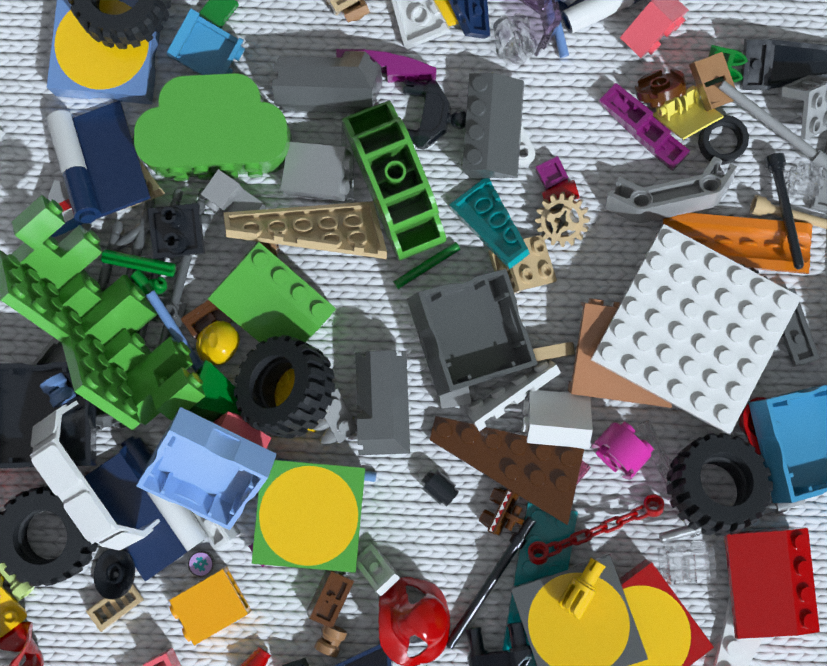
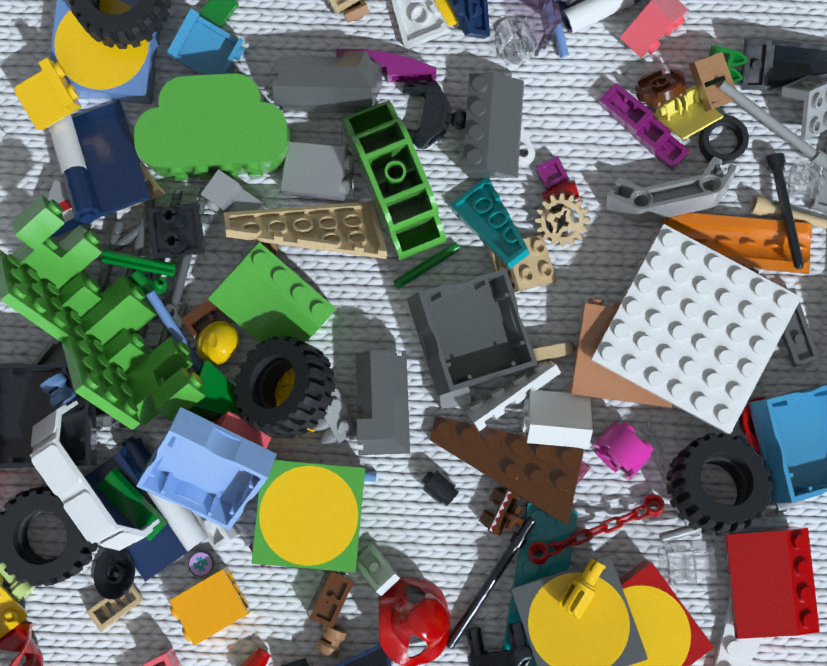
(47, 95): none -> yellow bracket
(131, 502): none -> green tile

